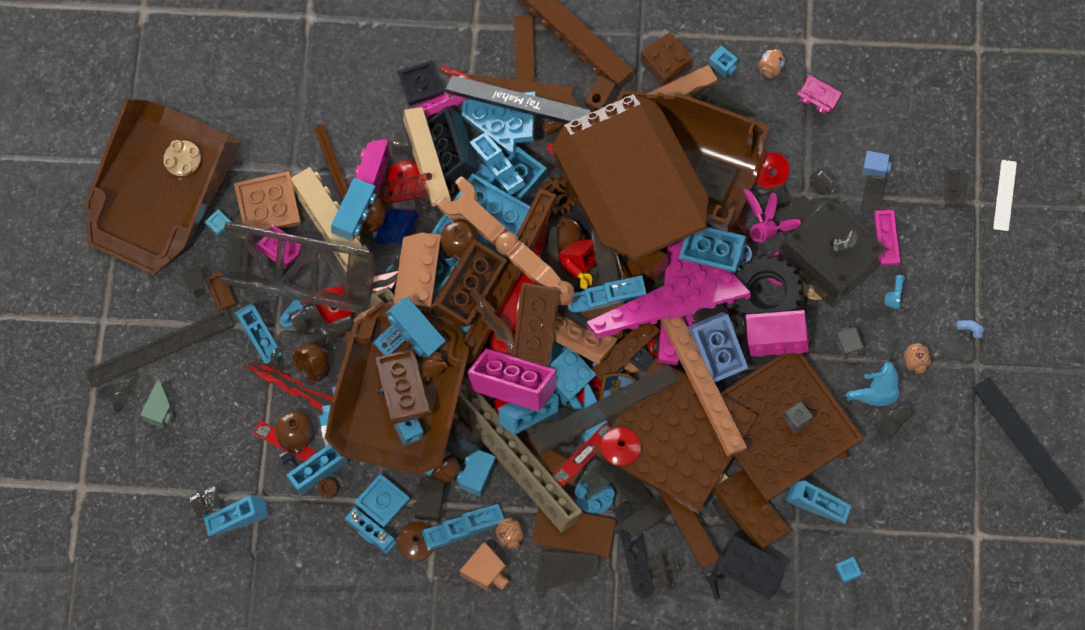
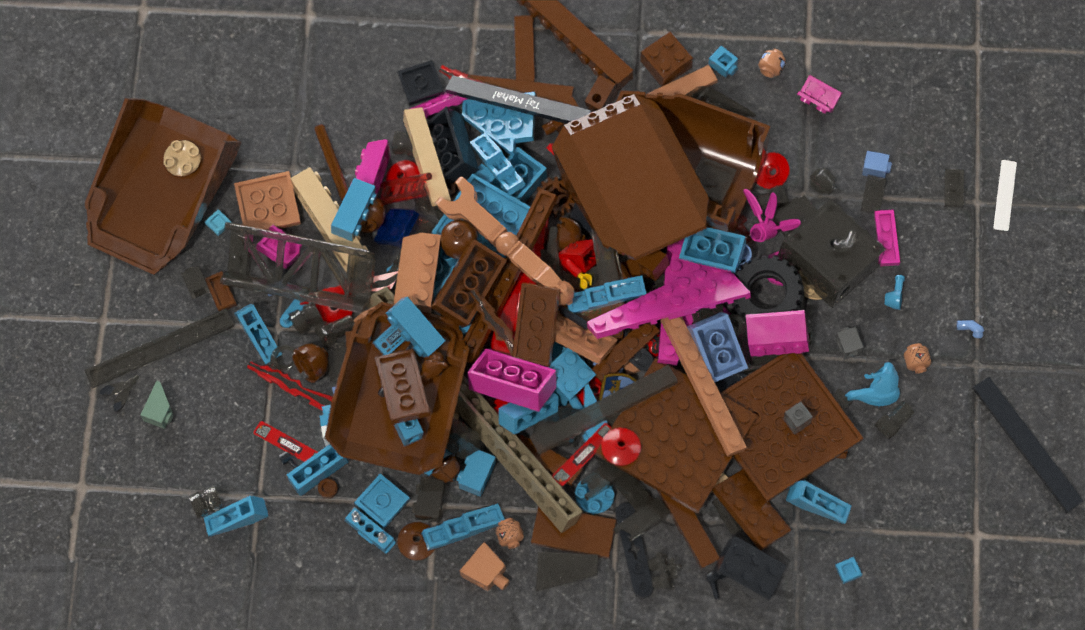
(294, 430): reddish brown cylinder -> none

